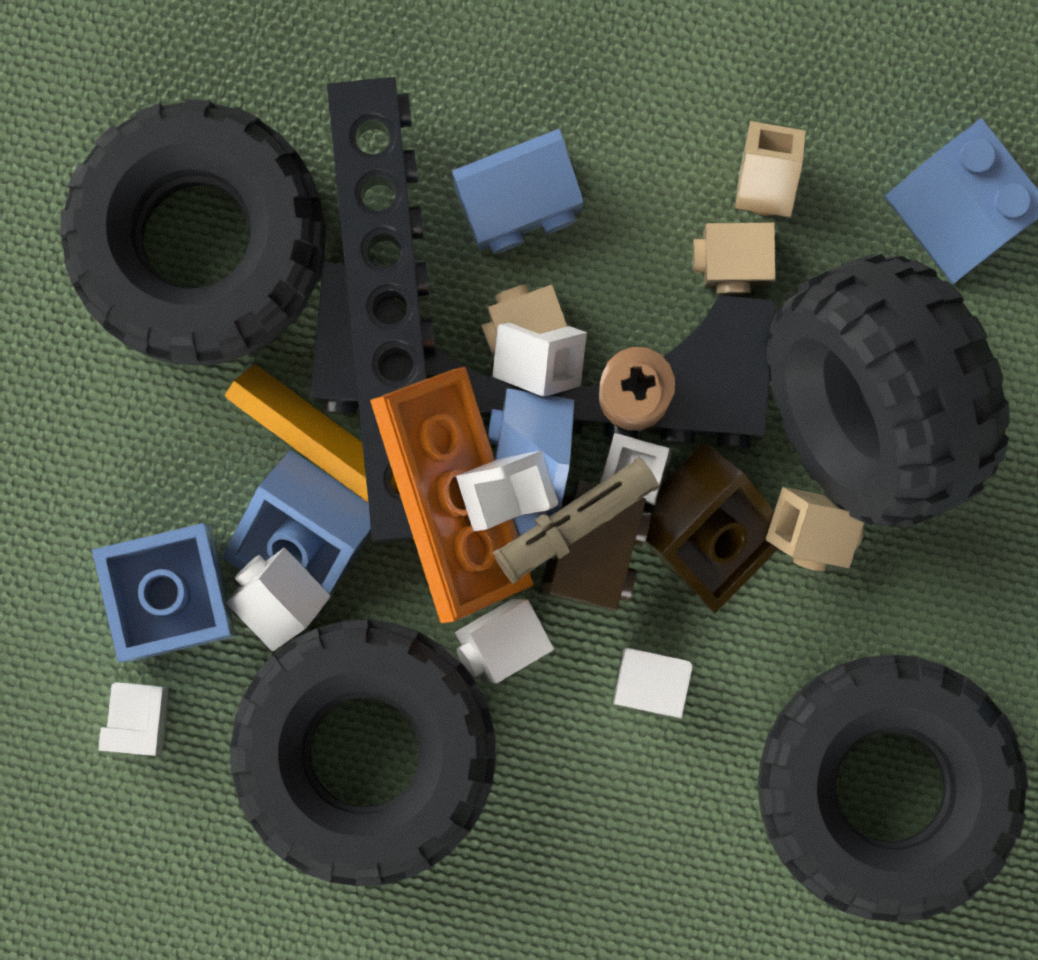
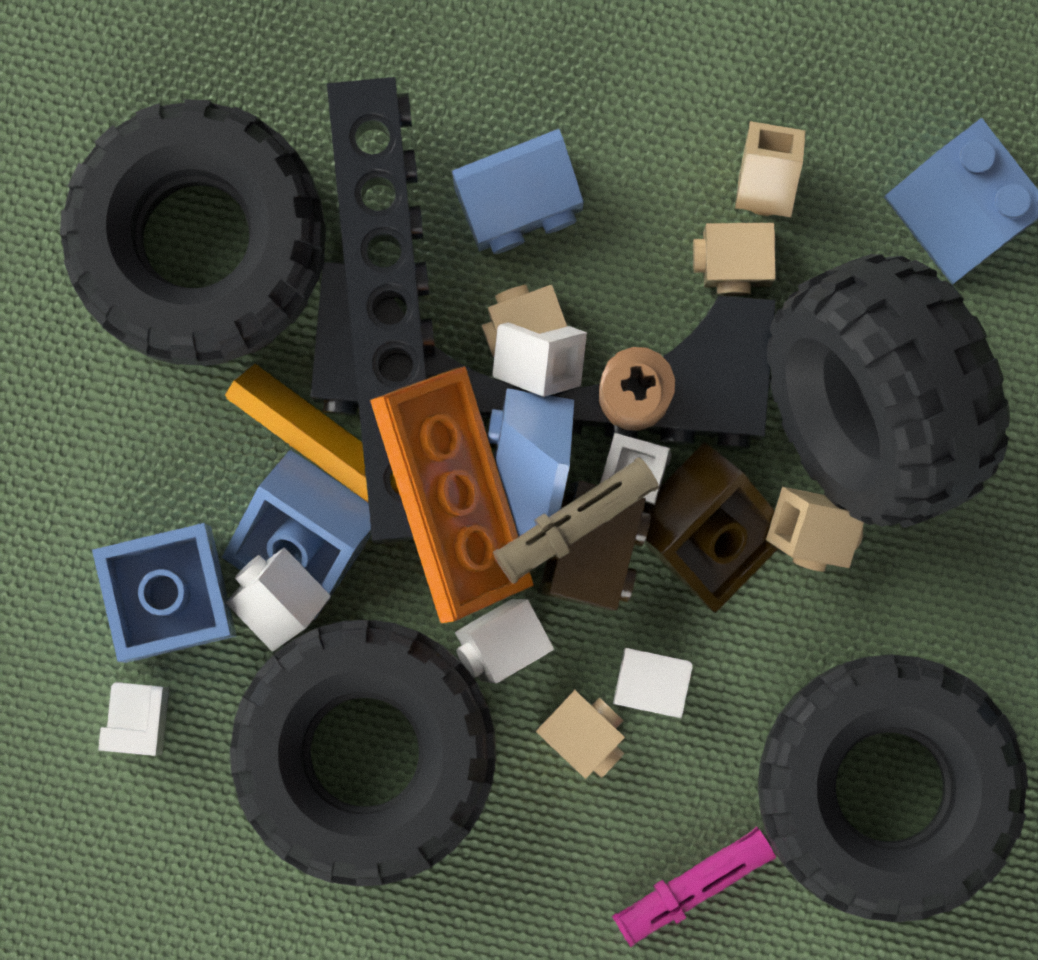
(507, 489): white panel -> none
(584, 734): none -> tan brick
(693, 887): none -> dark pink pin

